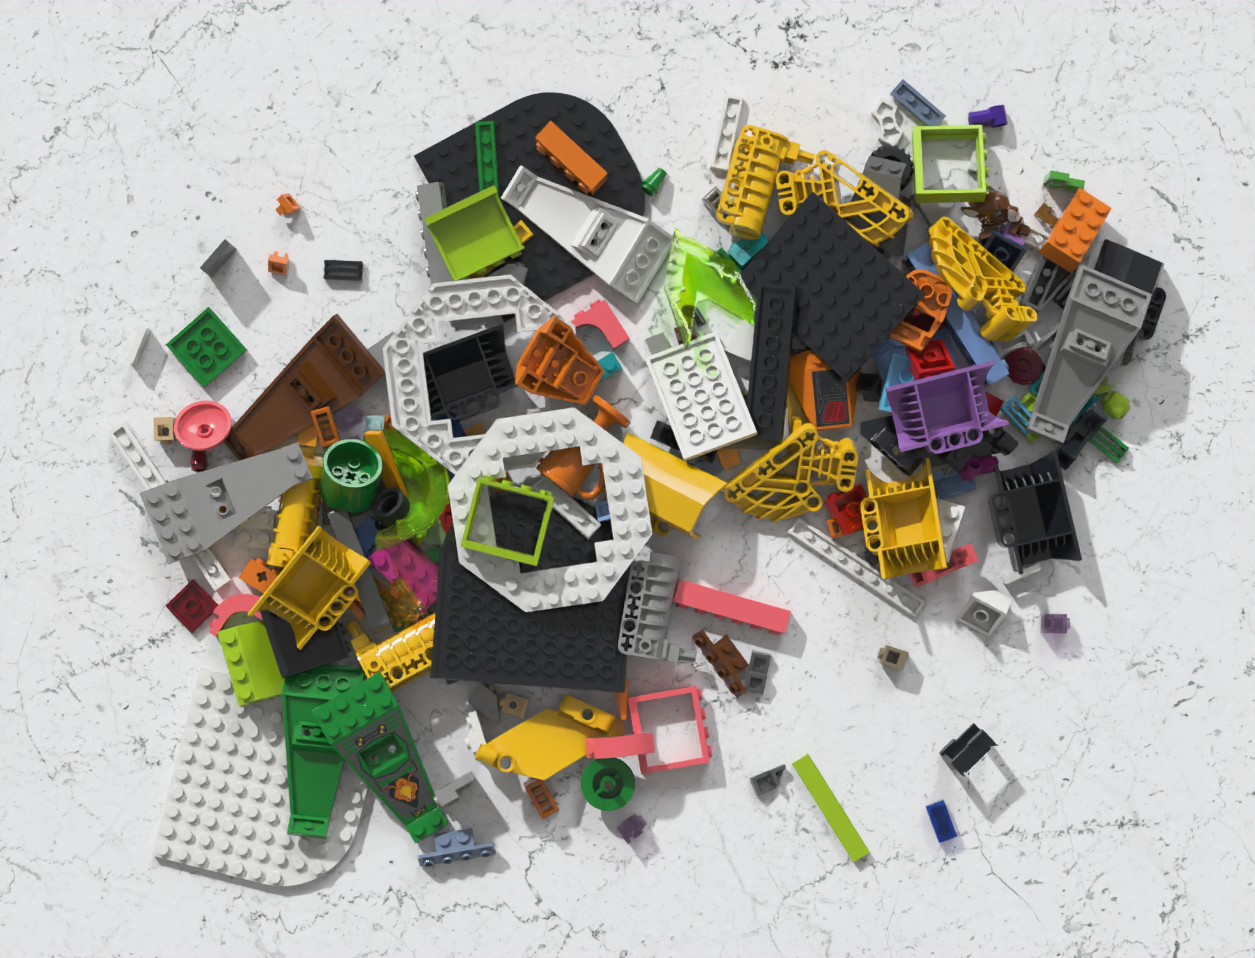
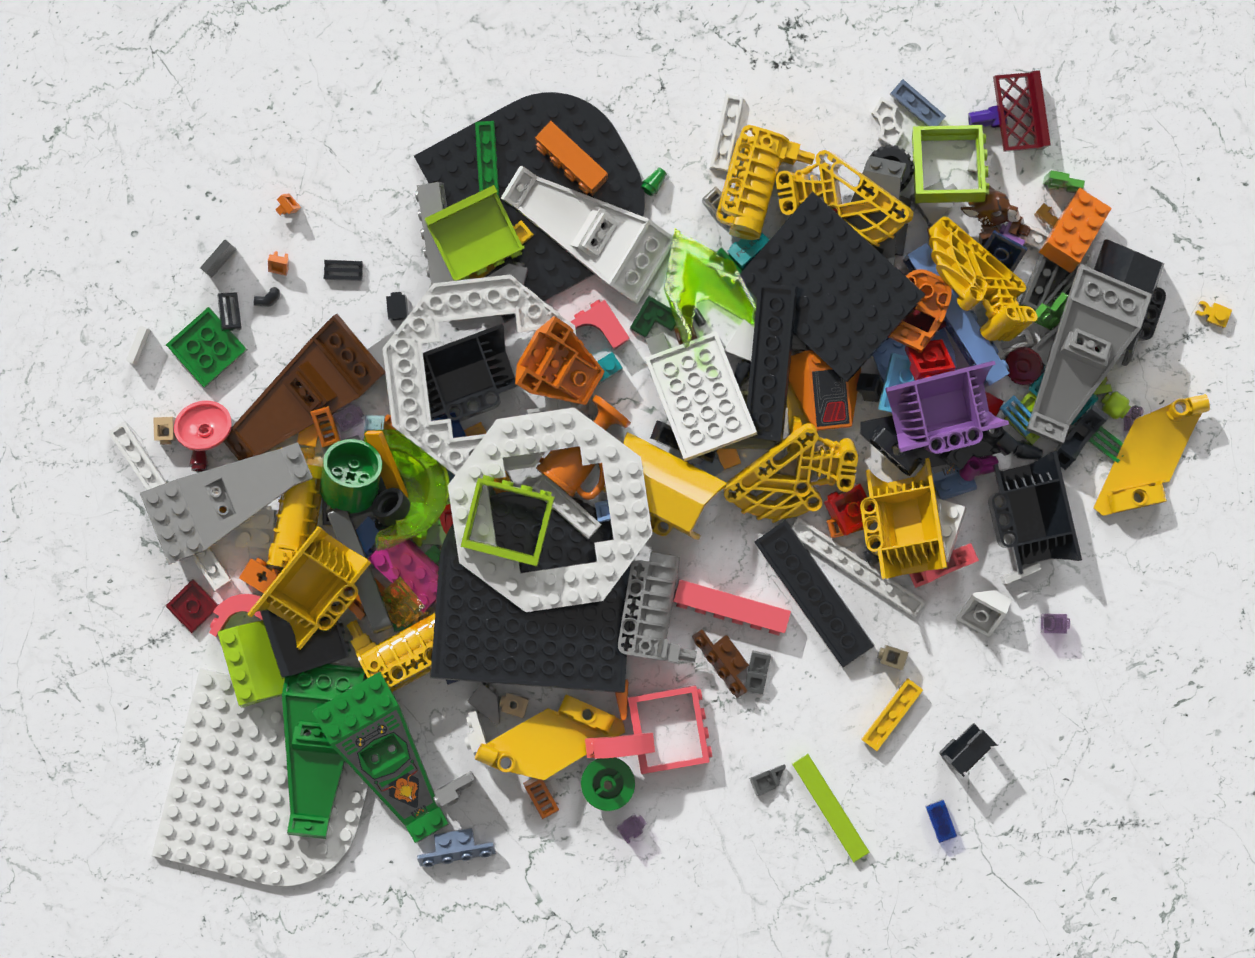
(230, 326): none -> black tile
(269, 299): none -> black arm
(397, 306): none -> black brick
(652, 312): none -> dark green tile
(742, 372): none -> black cone
(814, 593): none -> black plate
(892, 714): none -> yellow plate
(1027, 451): none -> black cone
(1037, 111): none -> dark red fence
(1050, 316): none -> bright green plate
(1131, 415): none -> clear purple arm
(1150, 456): none -> yellow panel
(1216, 314): none -> yellow plate

